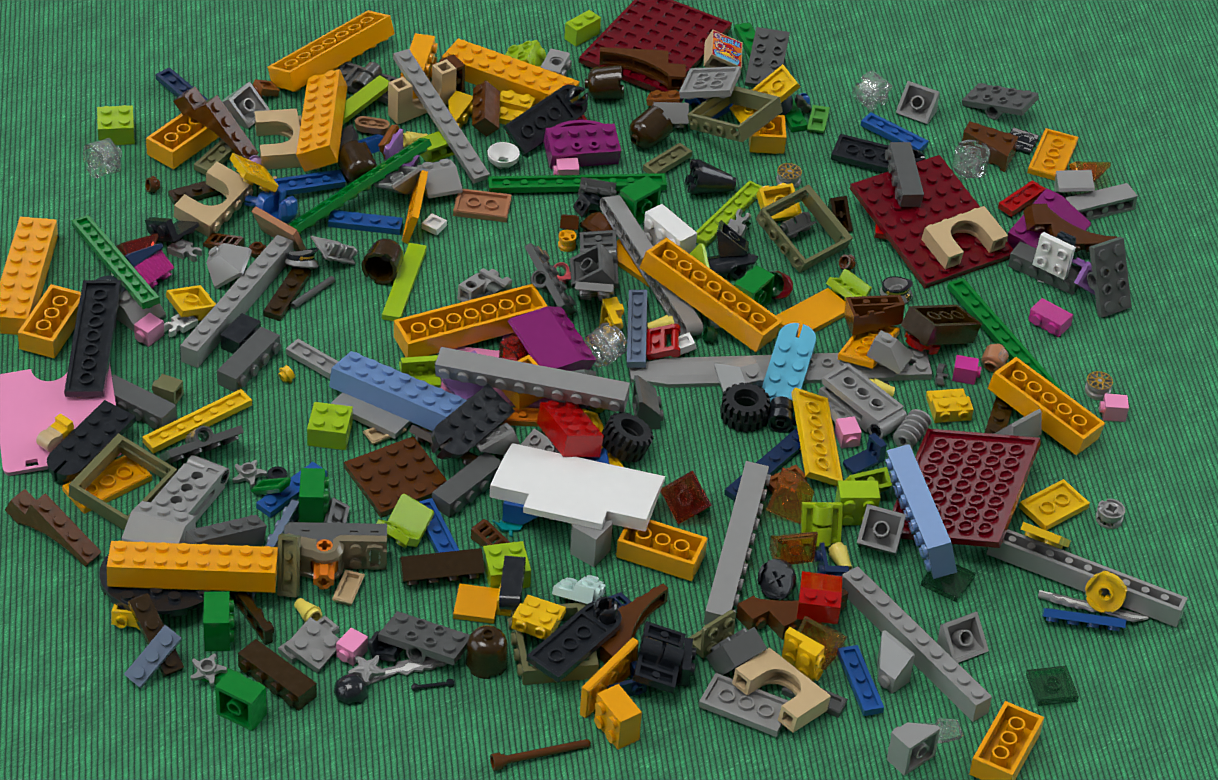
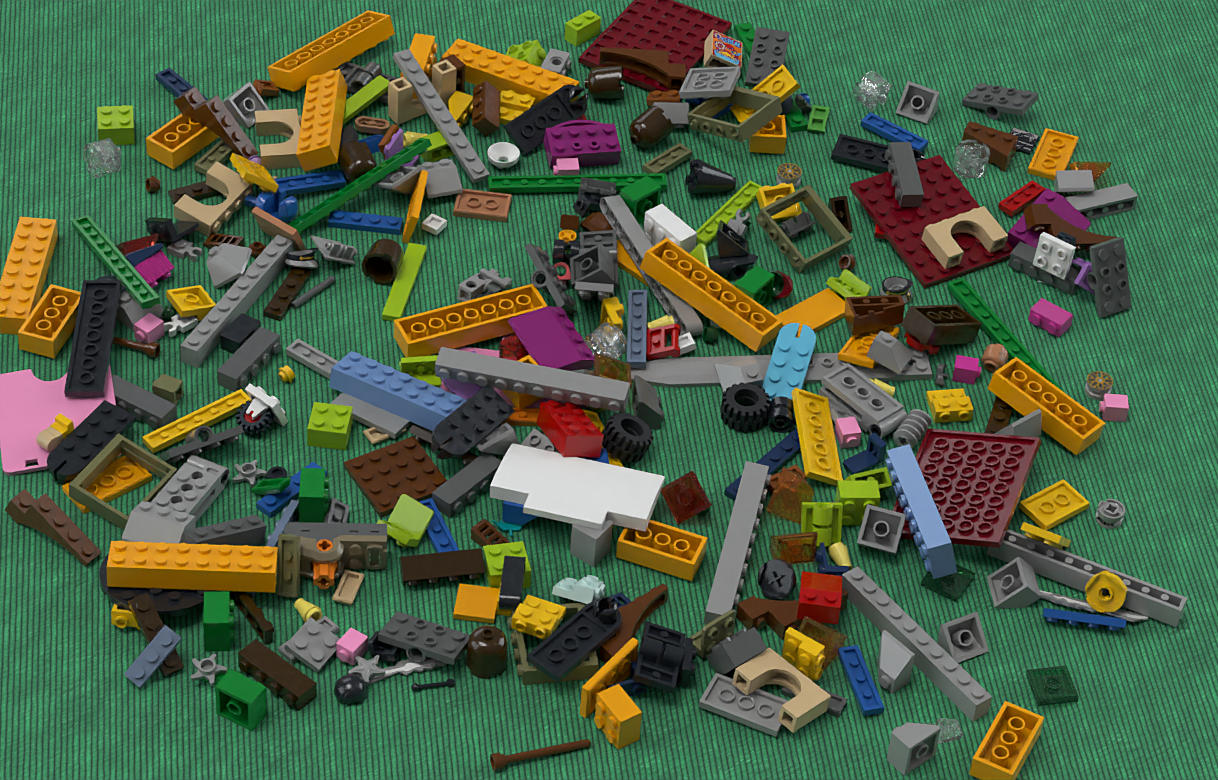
(151, 349): none -> reddish brown piece
(168, 312): none -> dark green plate
(259, 414): none -> plate
(560, 248): none -> black wheel
(611, 368): none -> clear orange slope
(1014, 585): none -> light grey slope

